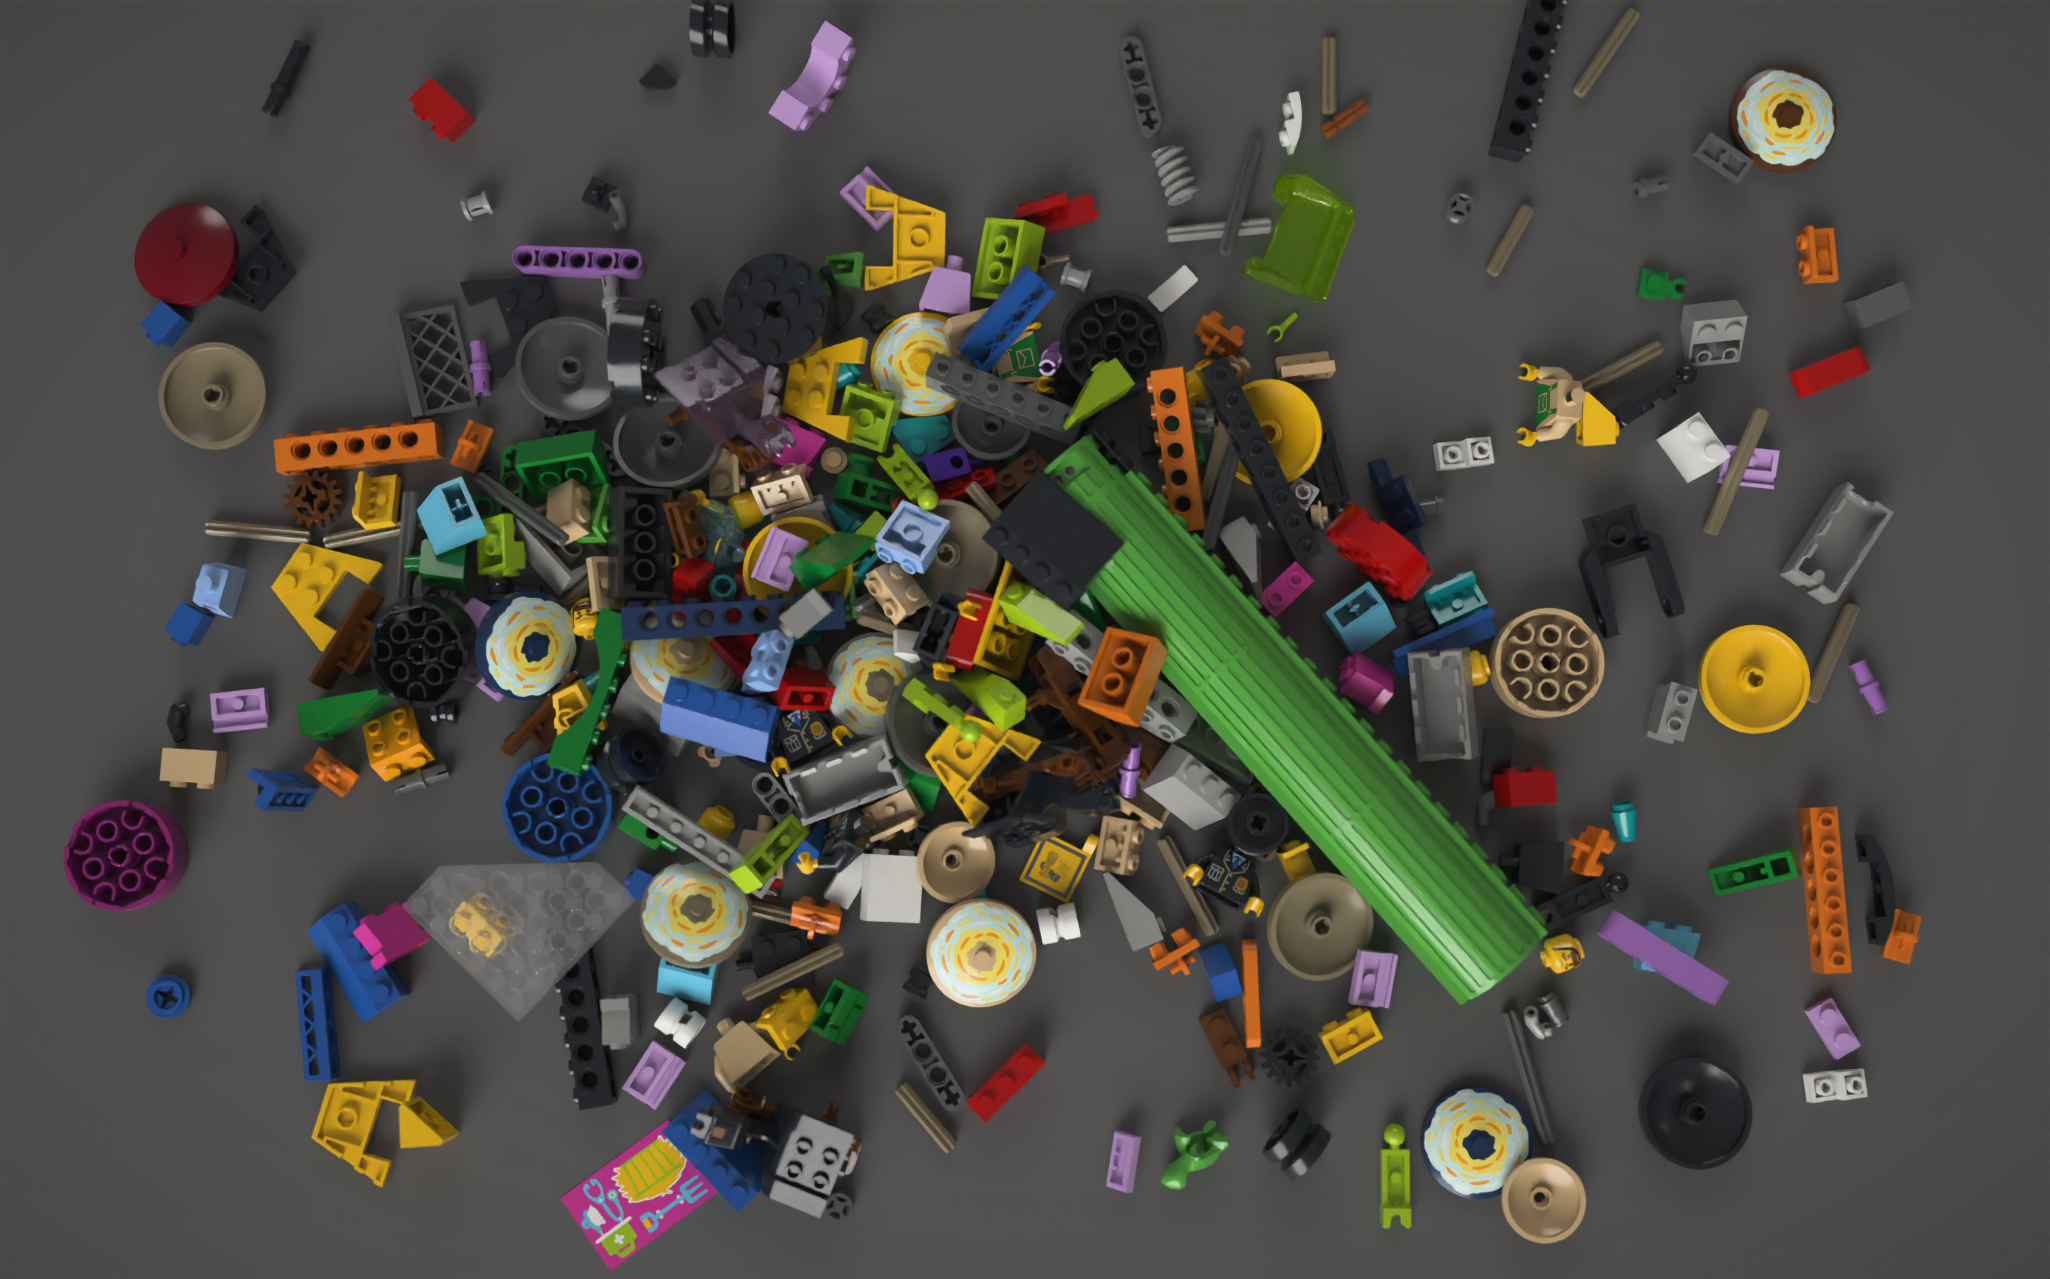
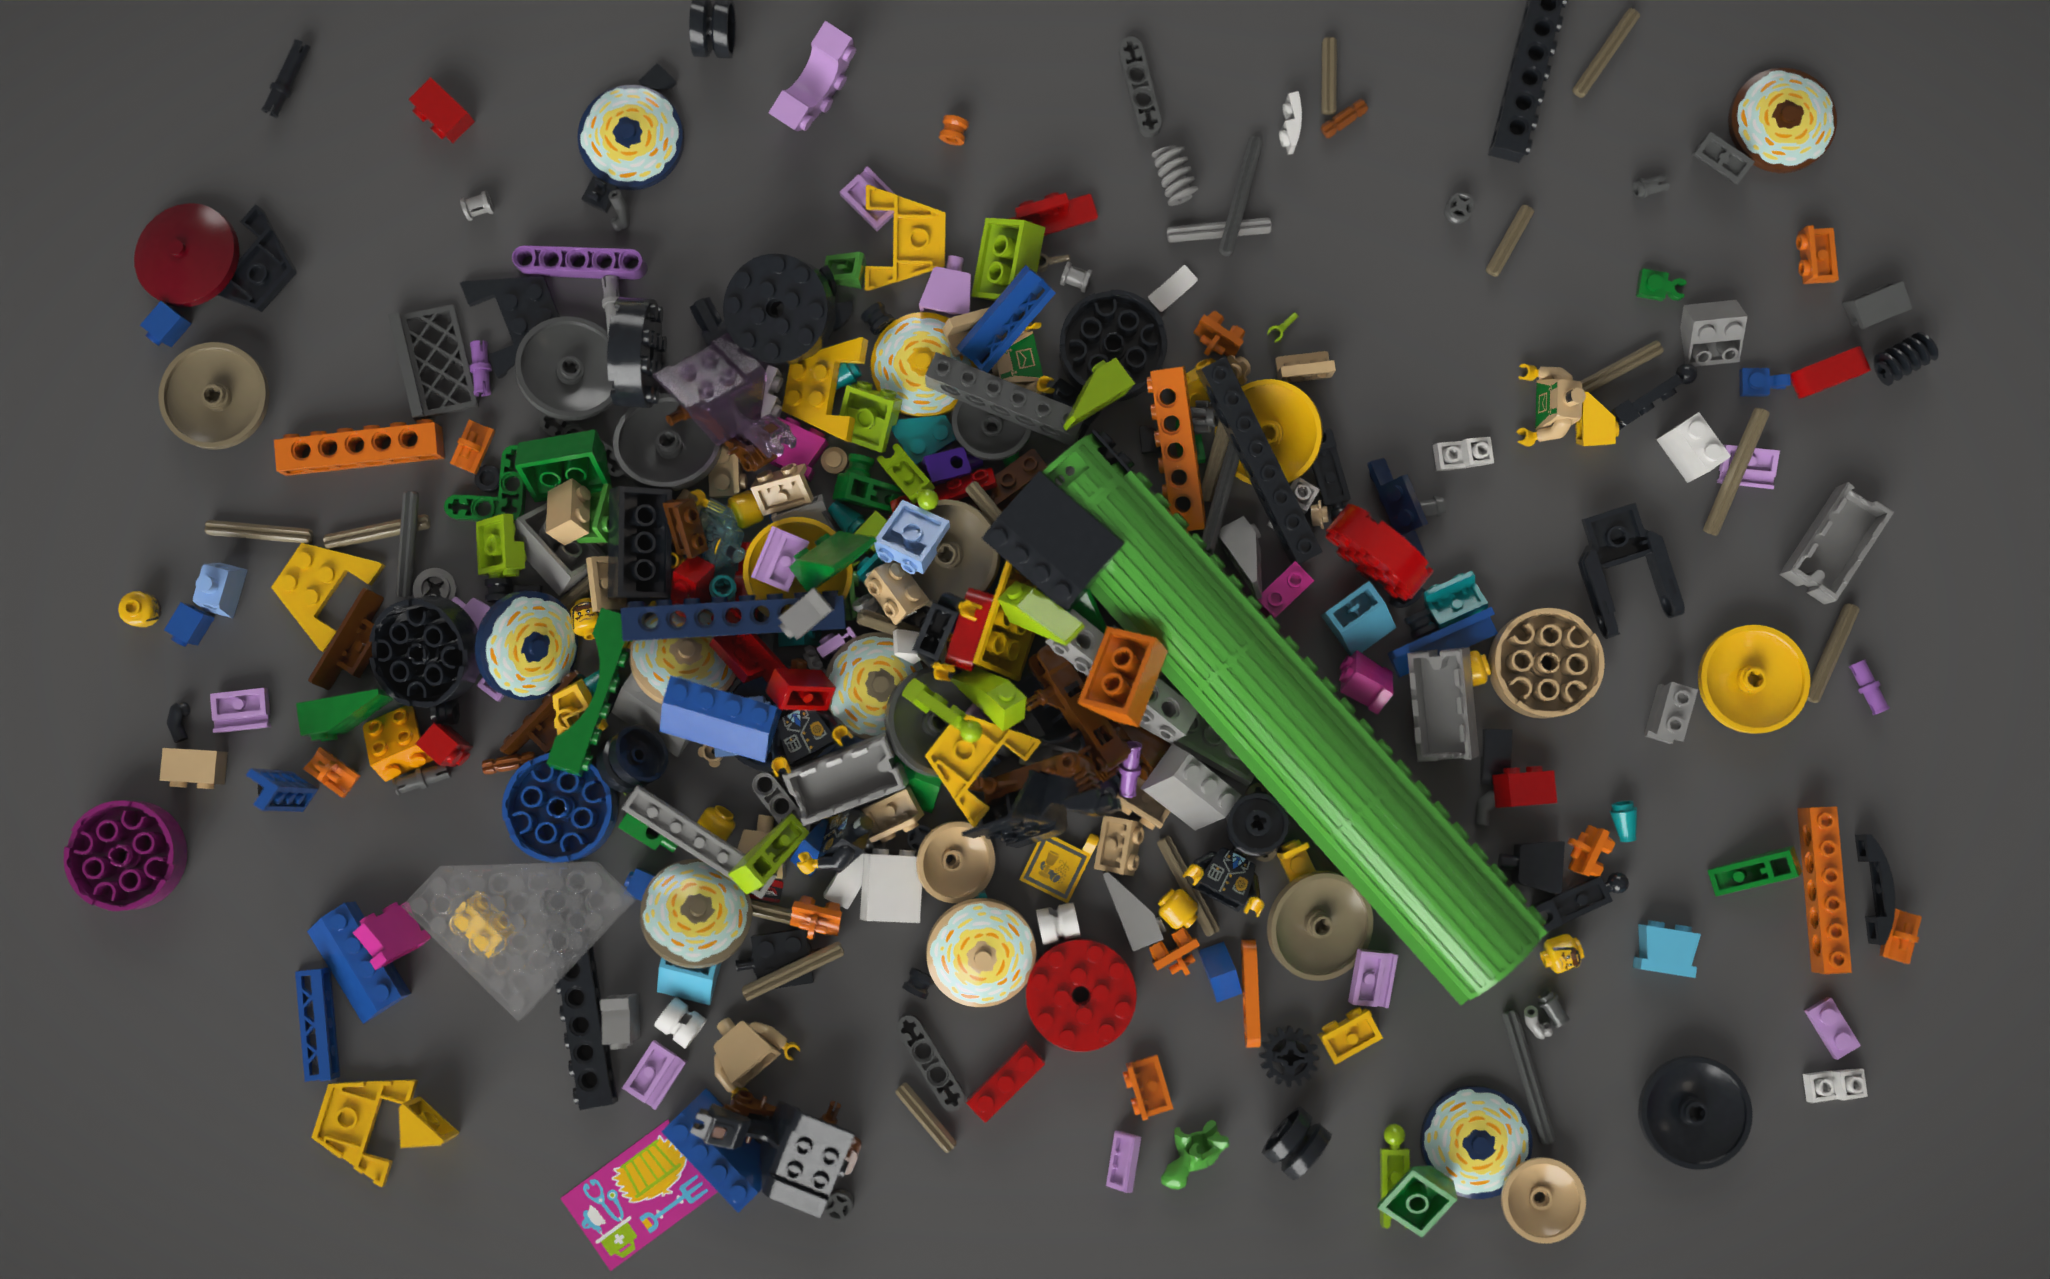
(139, 609): none -> yellow head
(157, 1000): blue gear -> none
(324, 506): reddish brown gear -> none
(376, 500): yellow bracket -> none
(441, 571): green torso -> none
(444, 745): none -> red brick
(450, 516): medium azure slope -> none
(506, 763): none -> dark orange axle
(521, 509): dark grey axle -> none
(631, 137): none -> dish
(767, 662): light blue plate -> none
(788, 1016): yellow bracket -> none
(830, 644): none -> lavender plate
(839, 1012): green brick -> none
(953, 130): none -> orange wheel
(1050, 359): medium lavender pin -> none
(1085, 1023): none -> red brick
(1148, 1086): none -> orange bracket
(1178, 909): none -> yellow head
(1226, 1044): reddish brown hinge -> none
(1305, 241): clear neon green windscreen -> none
(1420, 1198): none -> green slope
(1662, 957): medium lavender beam -> none
(1758, 382): none -> blue plate
(1904, 358): none -> black piece

